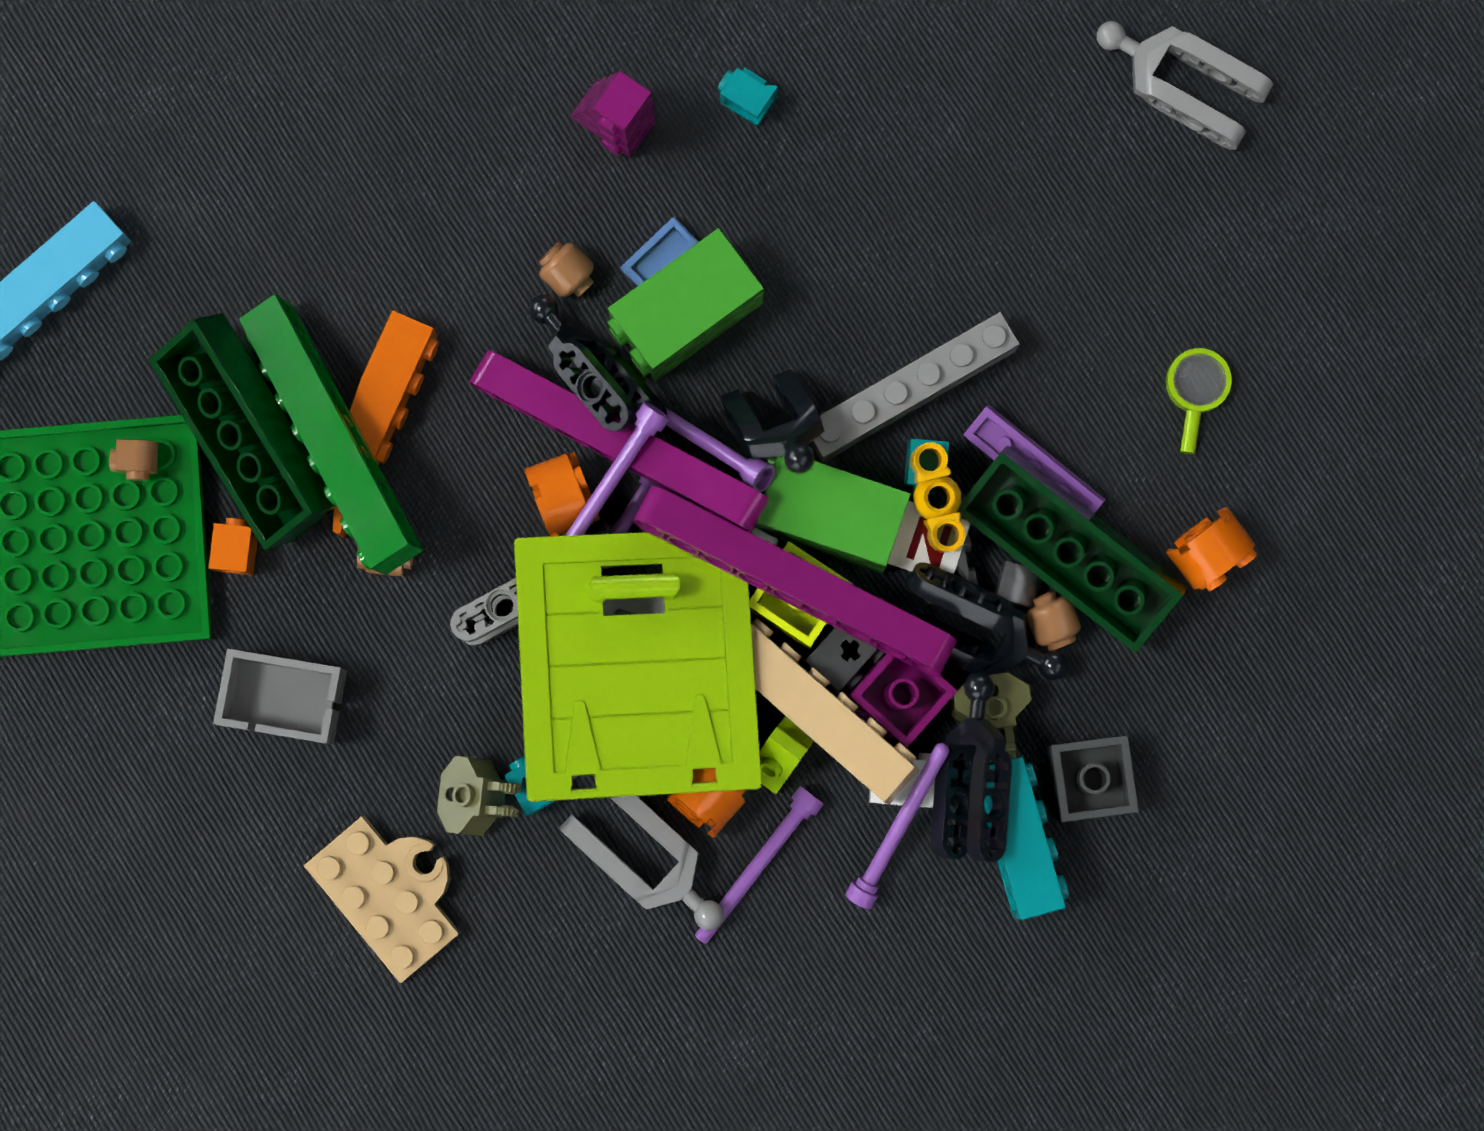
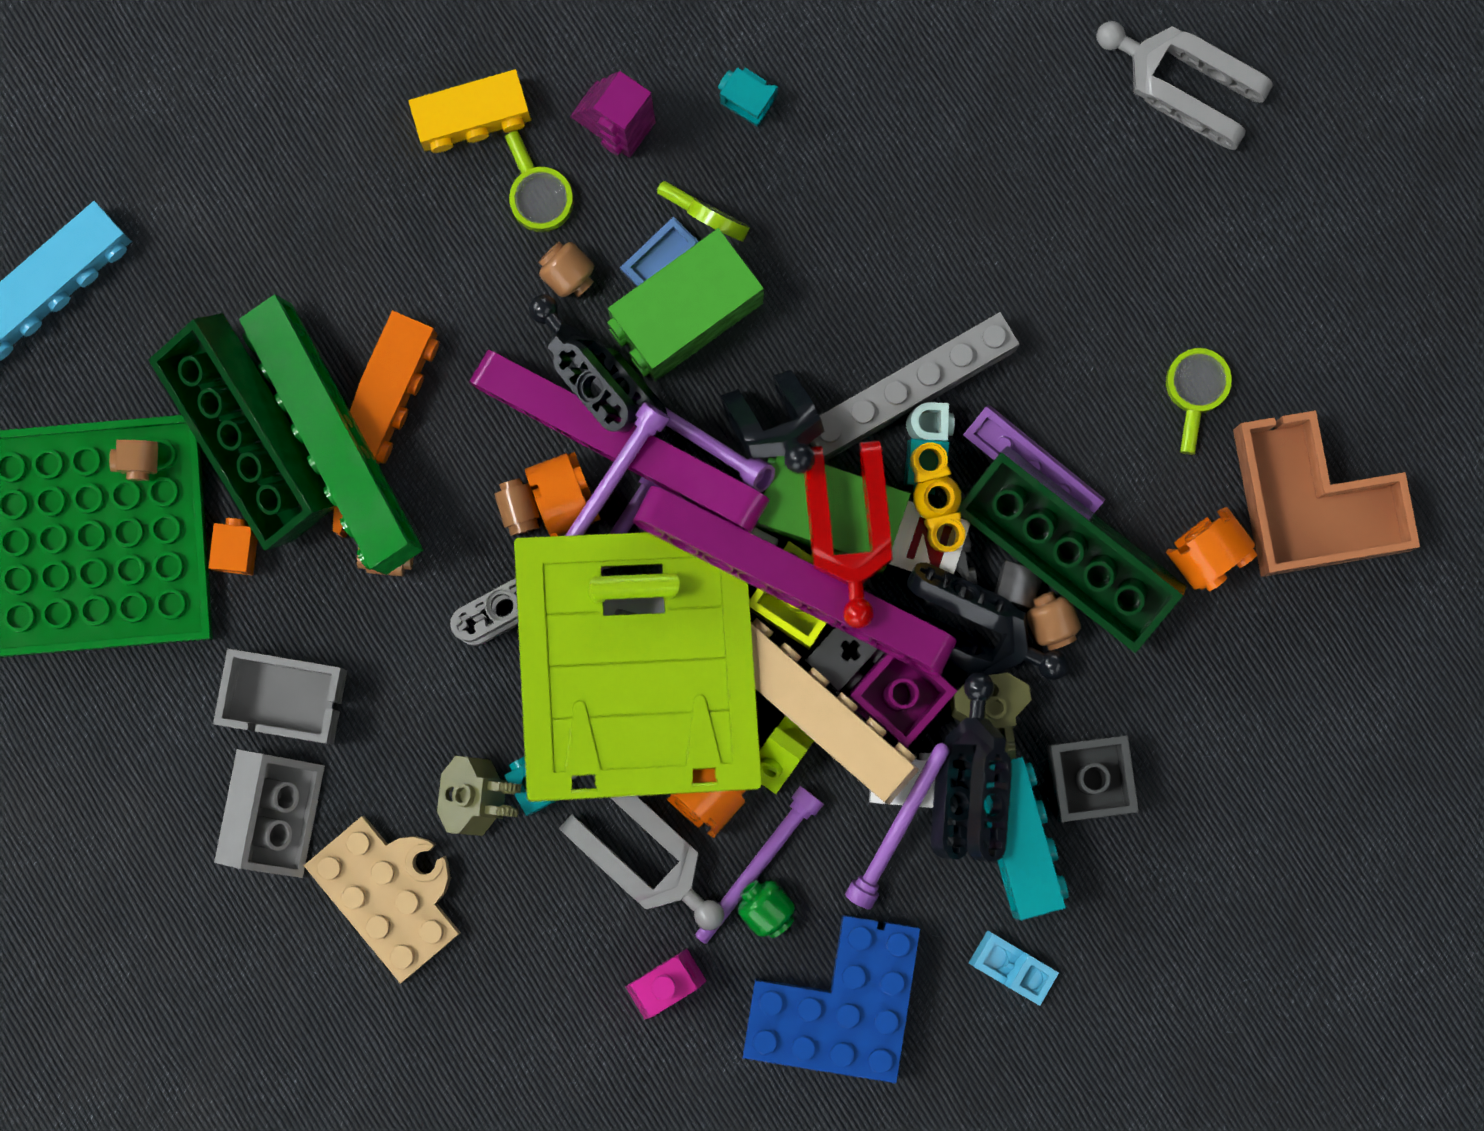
(269, 814): none -> light grey slope
(470, 111): none -> yellow brick
(517, 507): none -> medium nougat brick
(539, 195): none -> piece
(666, 984): none -> dark pink torso
(704, 212): none -> lime piece
(766, 908): none -> green head
(854, 567): none -> red piece
(854, 1024): none -> blue piece
(931, 422): none -> light aqua plate
(1013, 968): none -> medium azure slope
(1303, 518): none -> nougat piece

